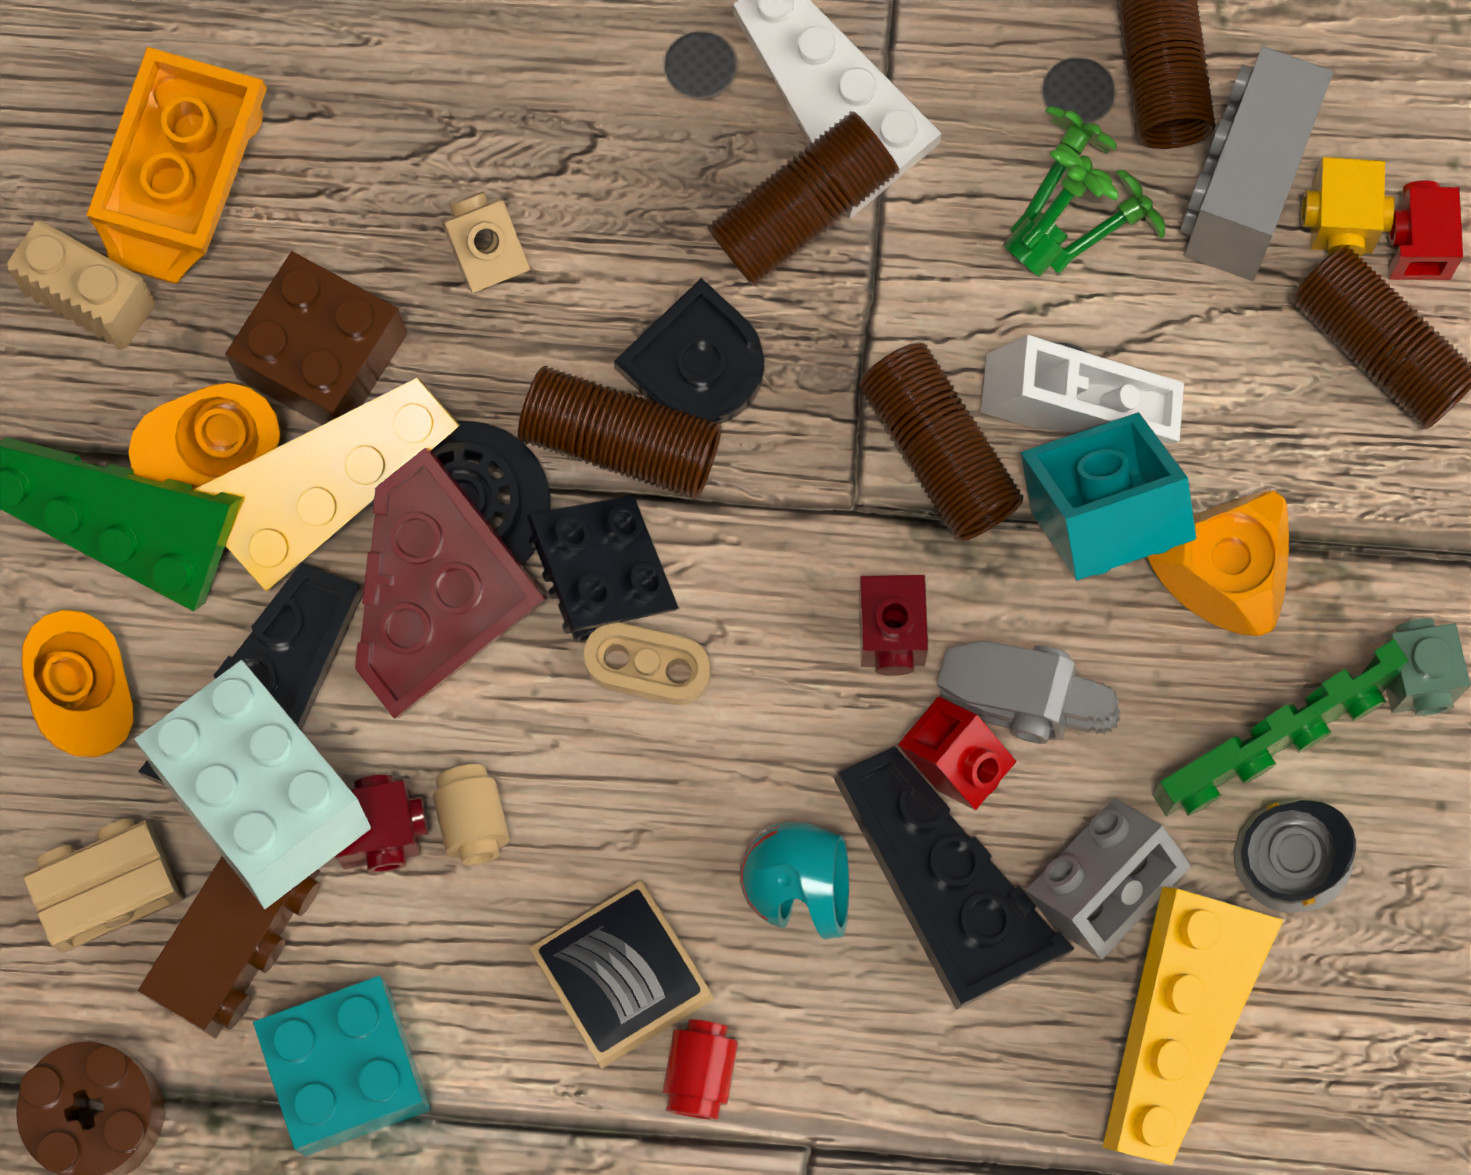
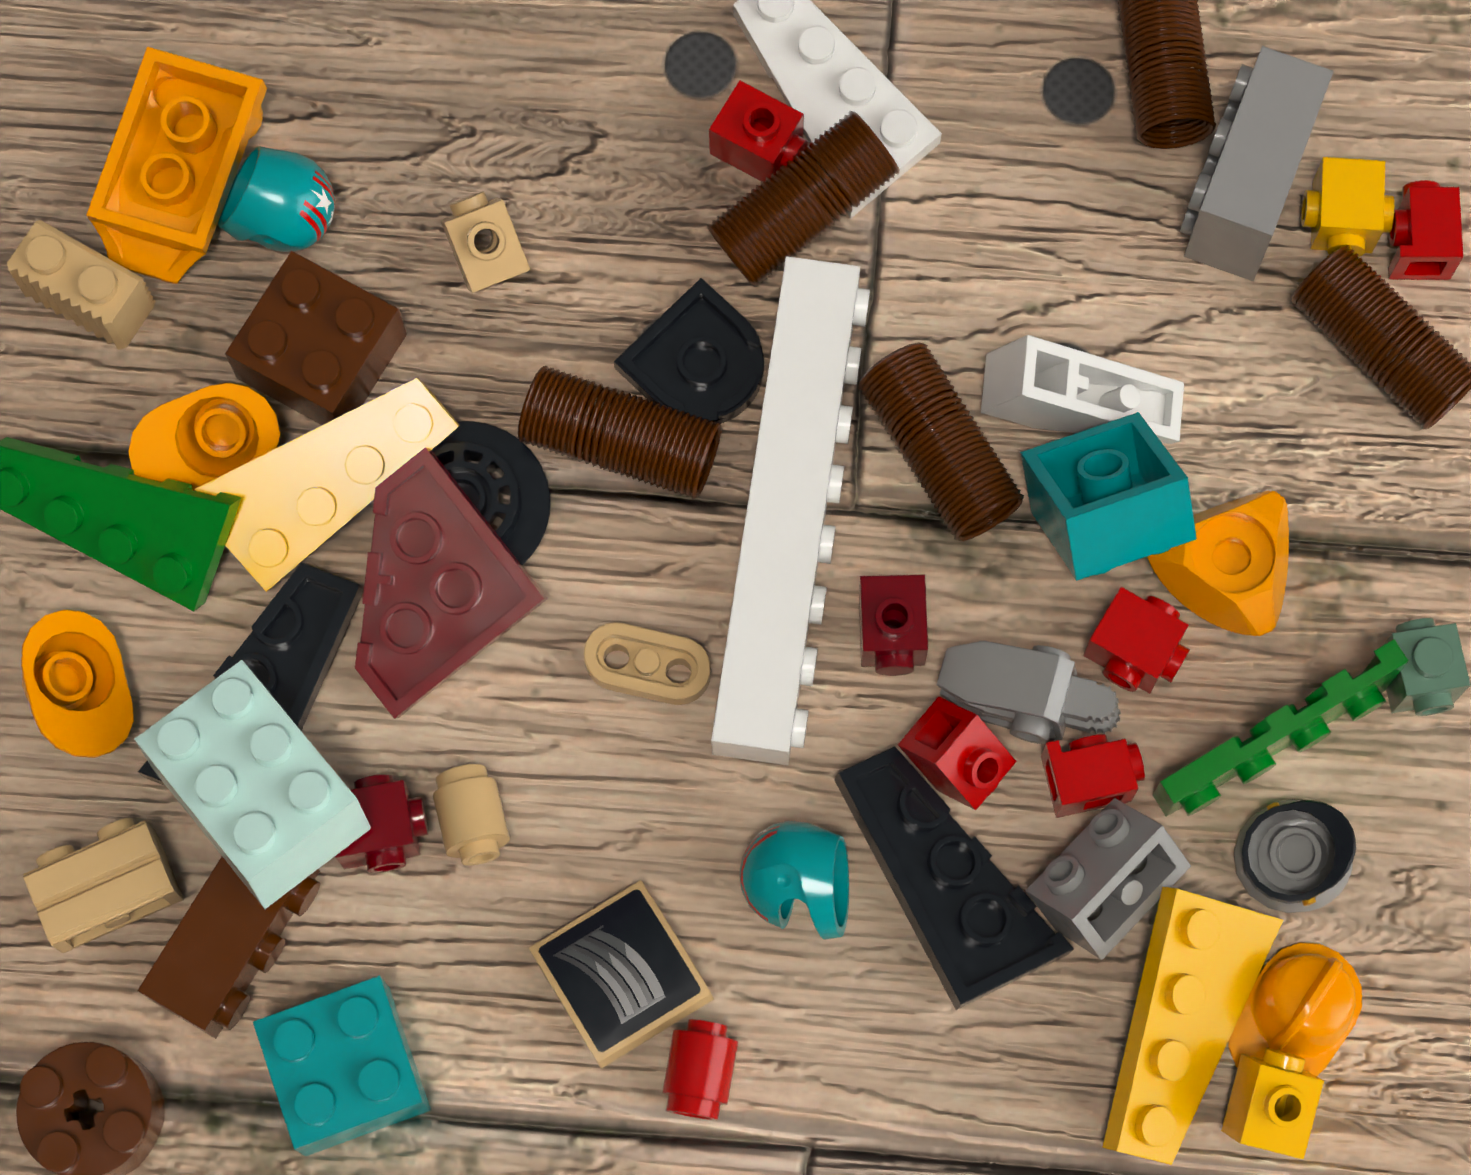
(279, 201): none -> teal helmet
(600, 564): black hinge -> none
(756, 132): none -> red brick
(787, 512): none -> white brick
(1035, 235): plant -> none
(1091, 773): none -> red brick
(1138, 642): none -> red brick
(1273, 1103): none -> yellow brick
(1301, 1006): none -> light orange piece

